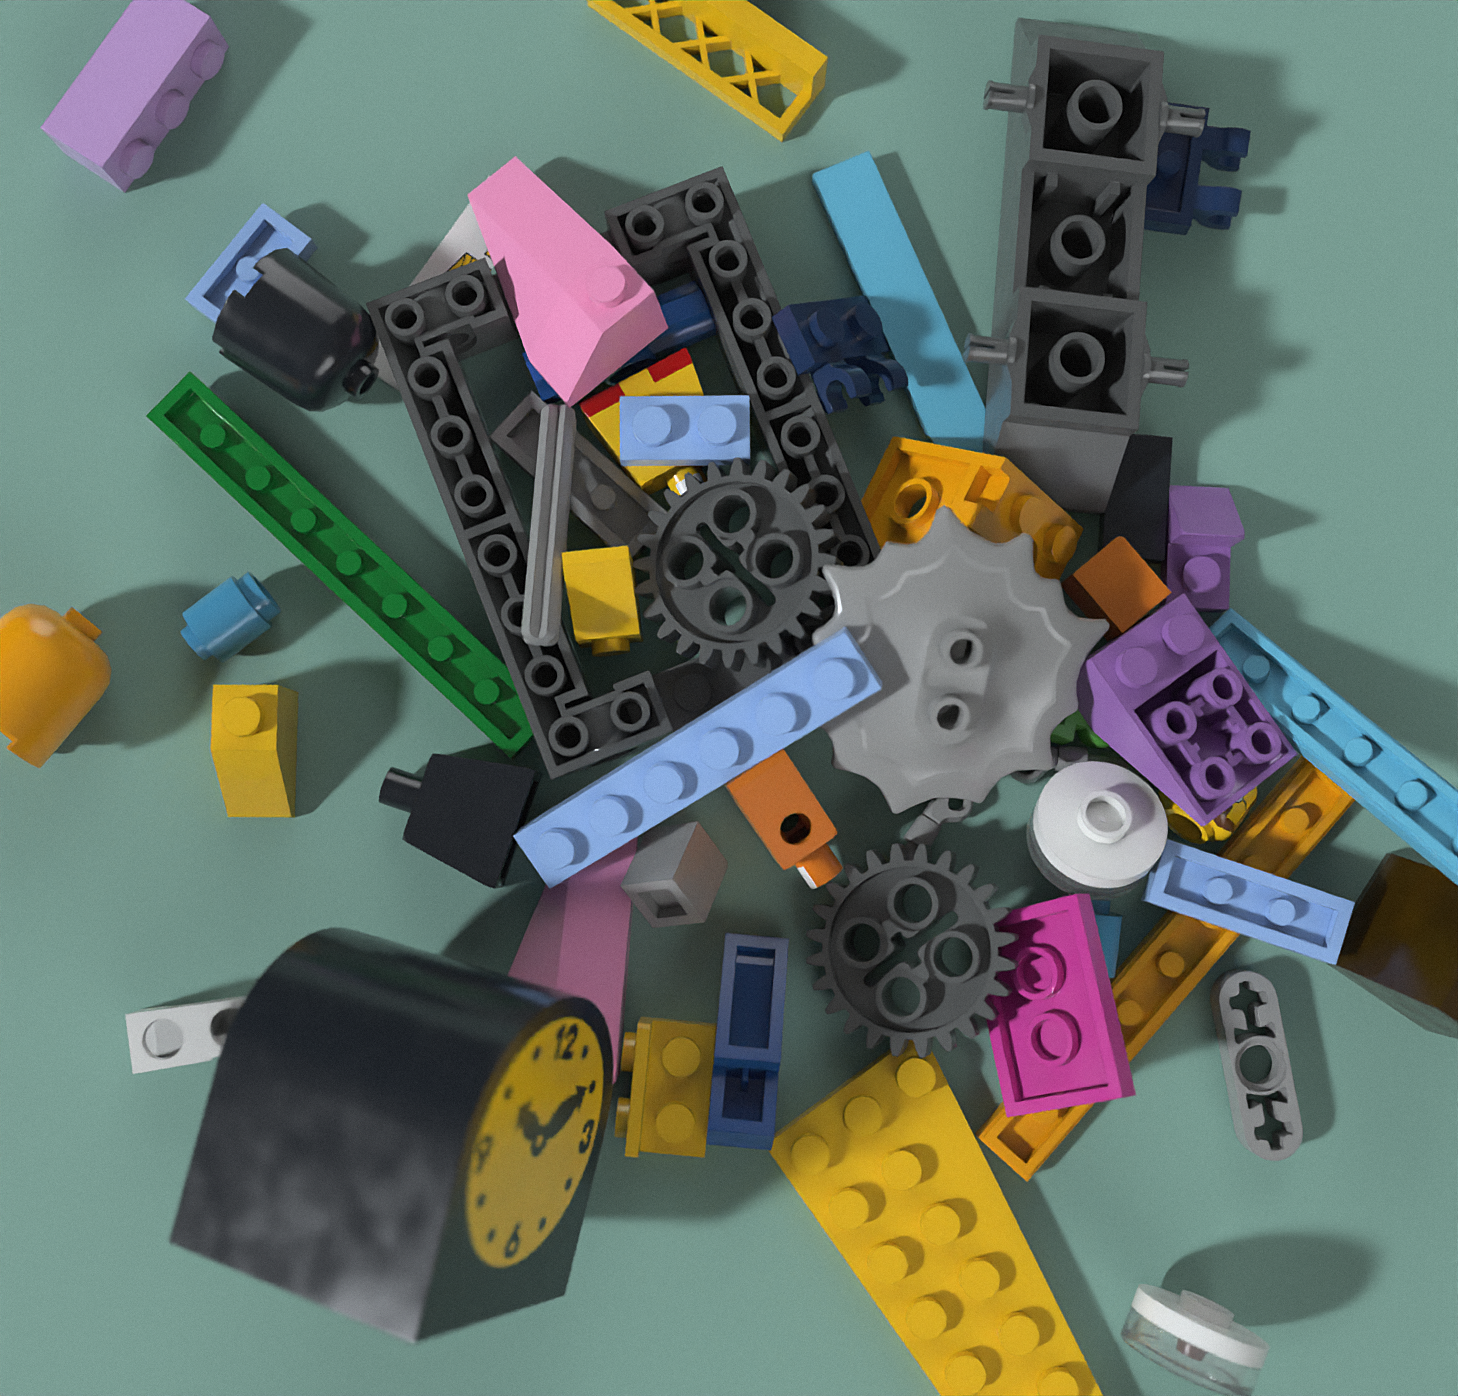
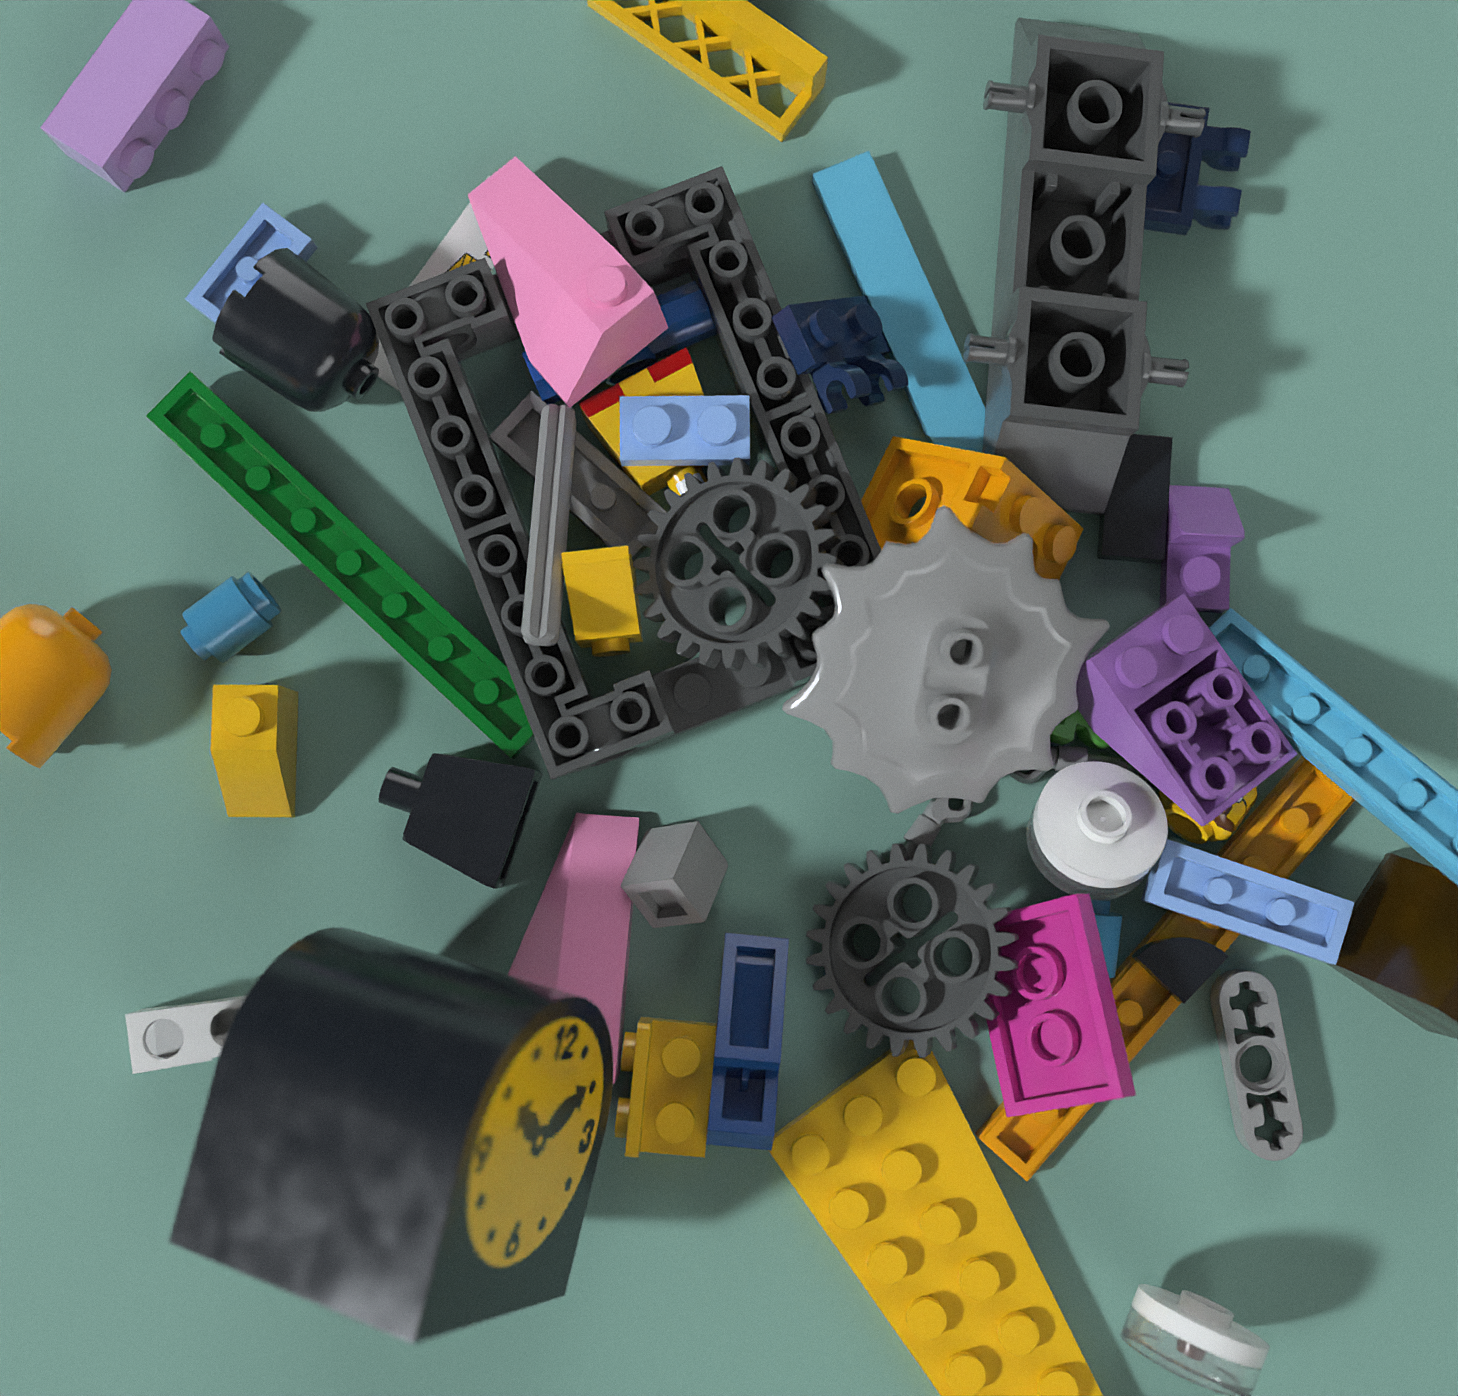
(699, 757): light blue plate -> none
(767, 797): orange torso -> none
(1115, 587): orange panel -> none
(1180, 964): none -> black tile

